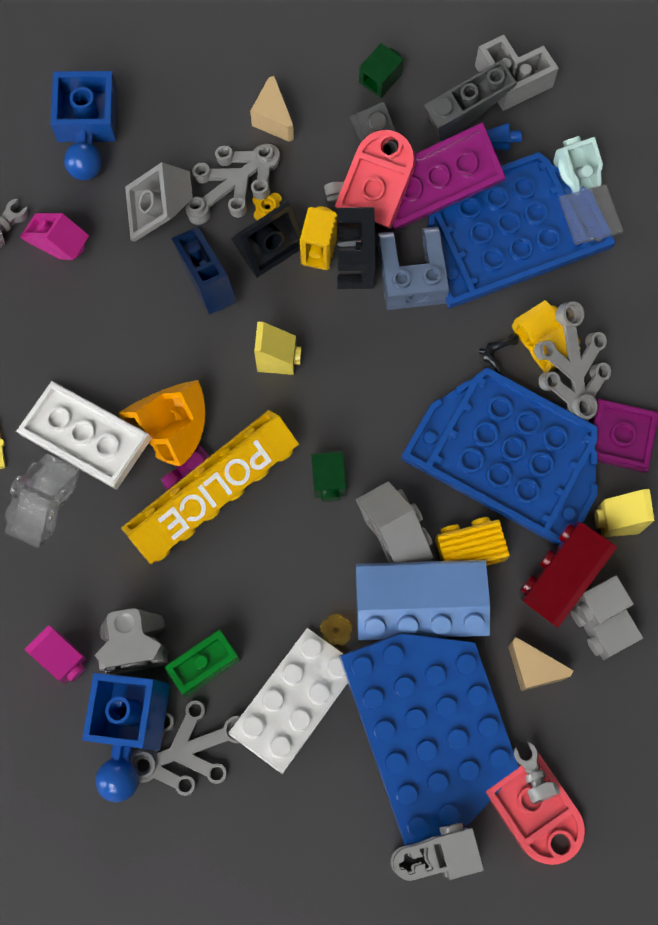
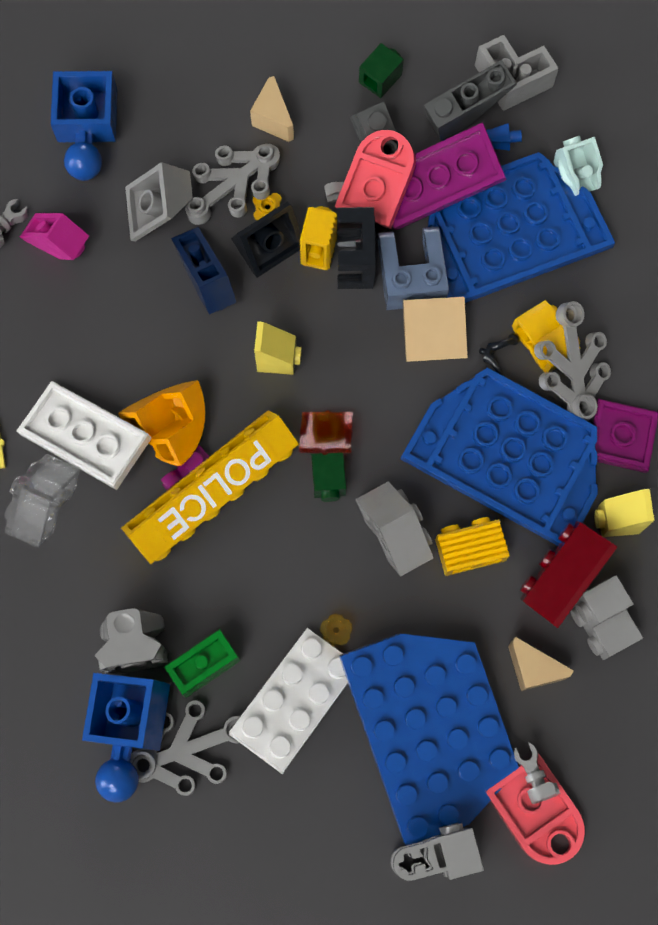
(57, 655): dark pink slope -> none
(326, 432): none -> clear red piece
(422, 599): medium blue slope -> none
(435, 329): none -> tan tile
(590, 214): clear piece -> none

